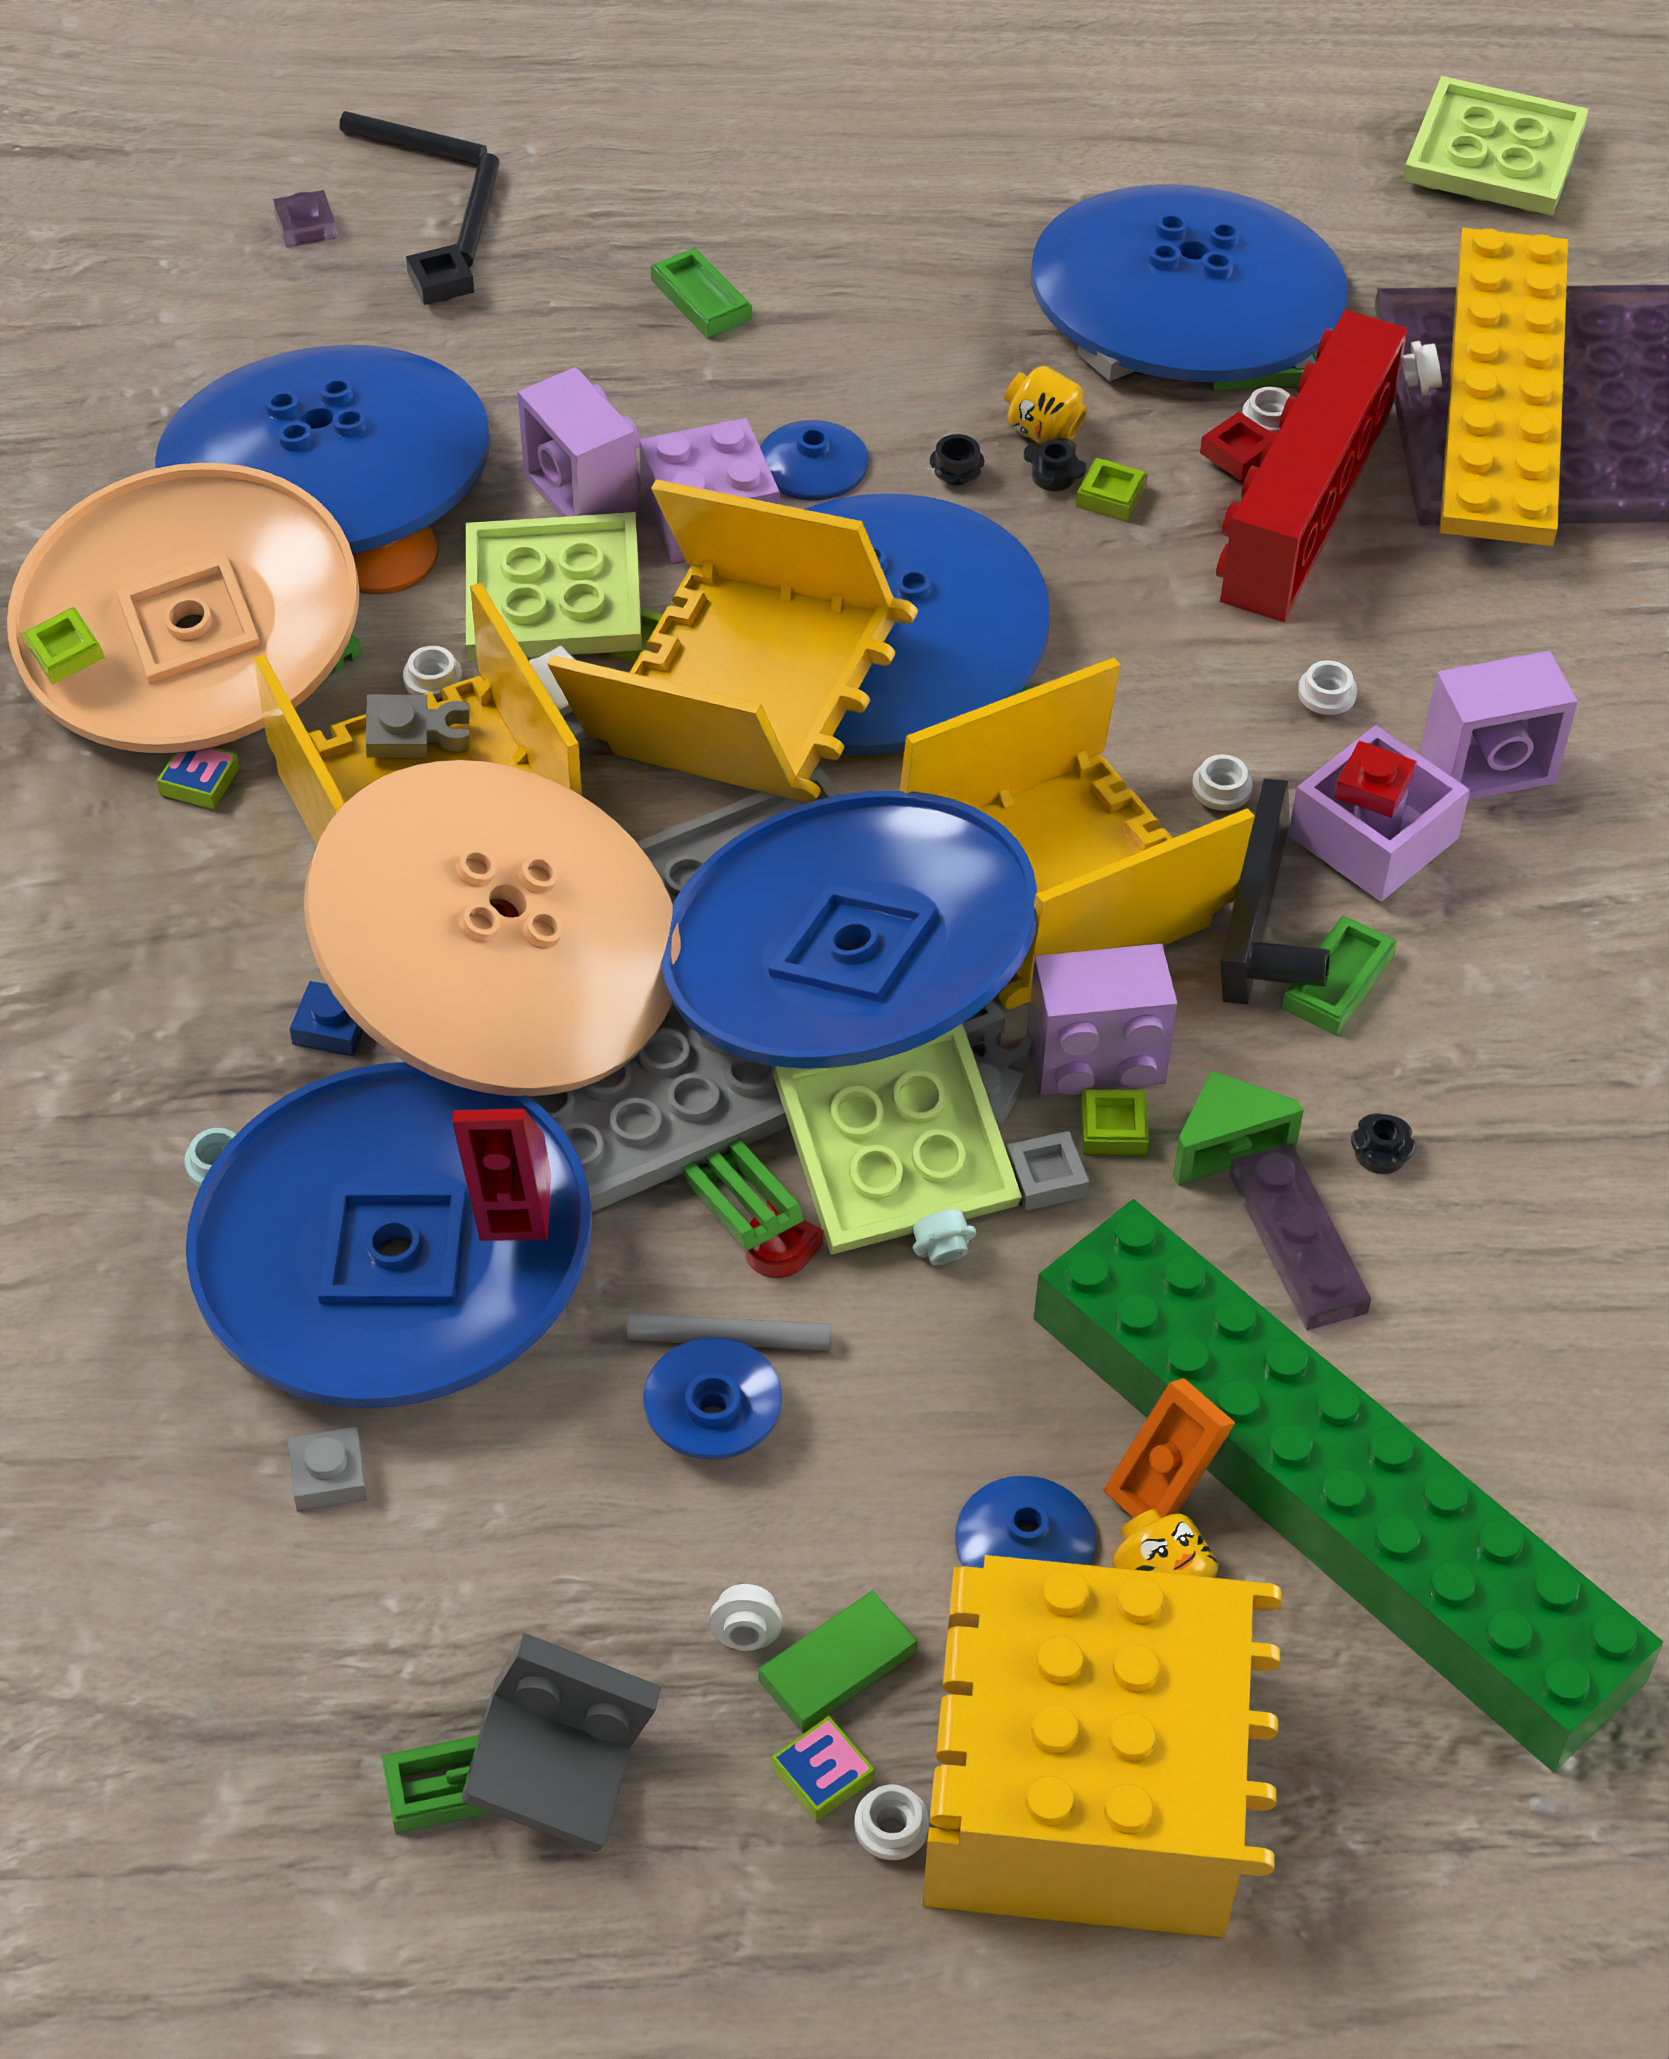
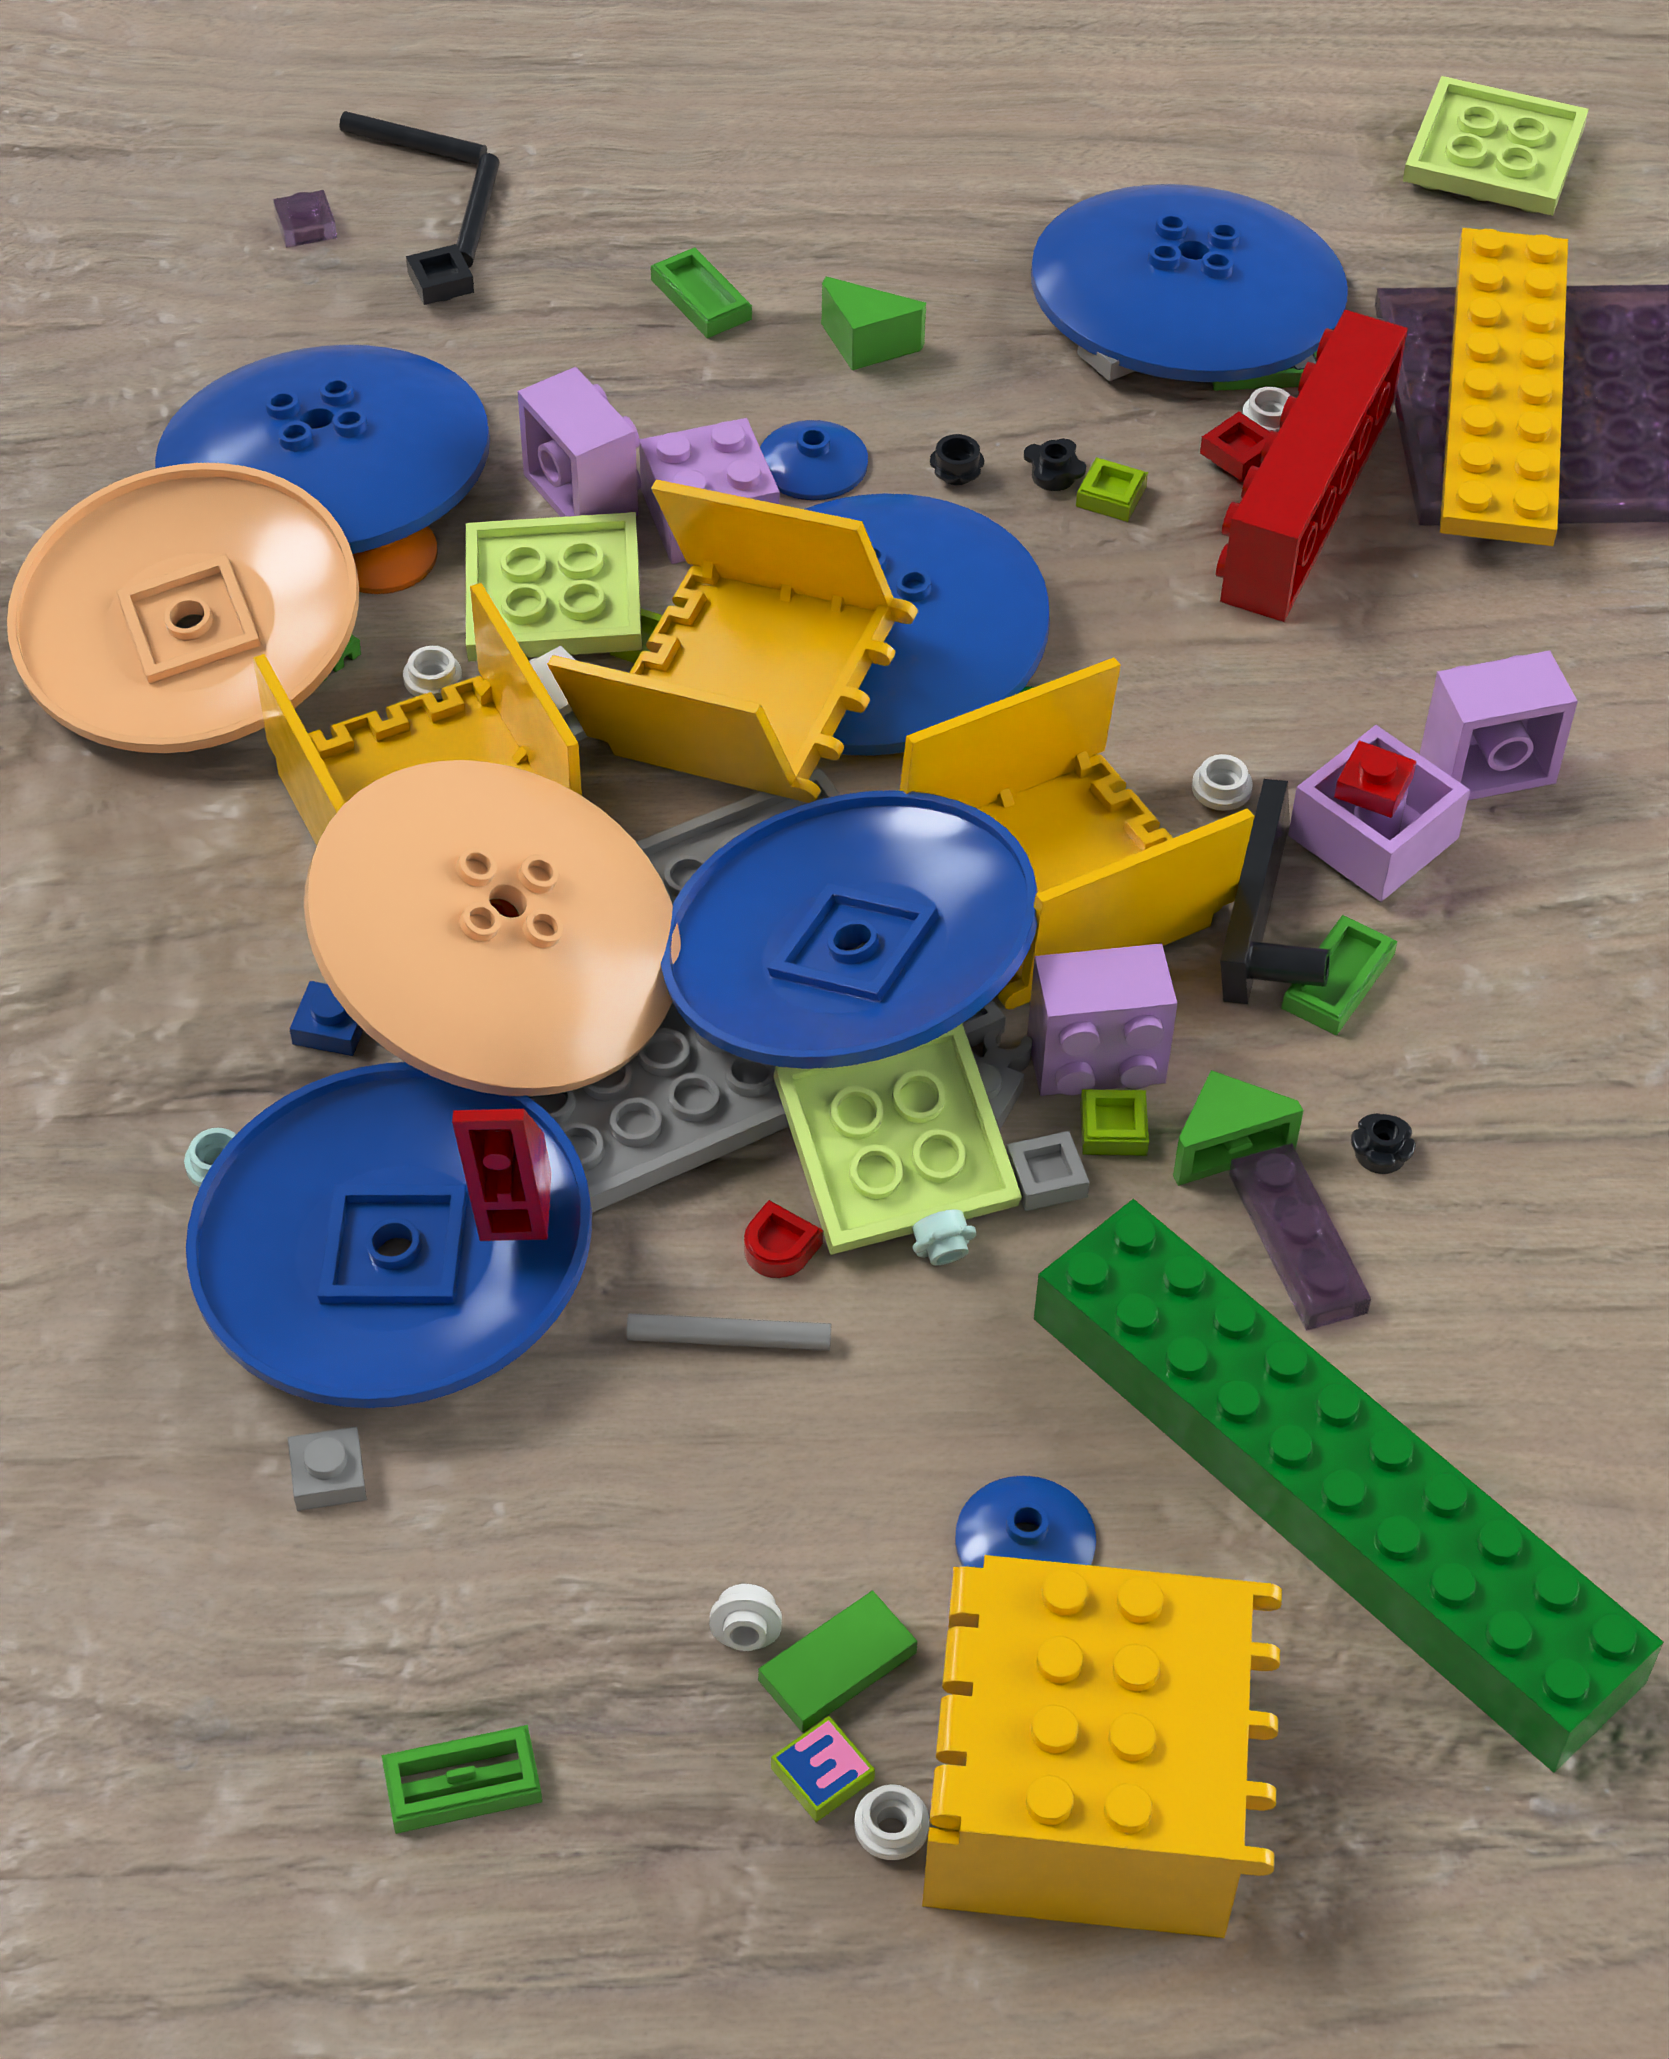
(63, 645): lime tile -> none
(199, 776): tile -> none
(404, 726): light grey plate -> none
(557, 1741): dark grey bracket -> none
(706, 1375): blue dish -> none
(724, 1168): bright green tile -> none
(871, 323): none -> bright green slope
(1045, 405): yellow head -> none
(1164, 1546): yellow head -> none
(1169, 1452): orange plate -> none
(1327, 688): white plate -> none
(1422, 368): white plate -> none

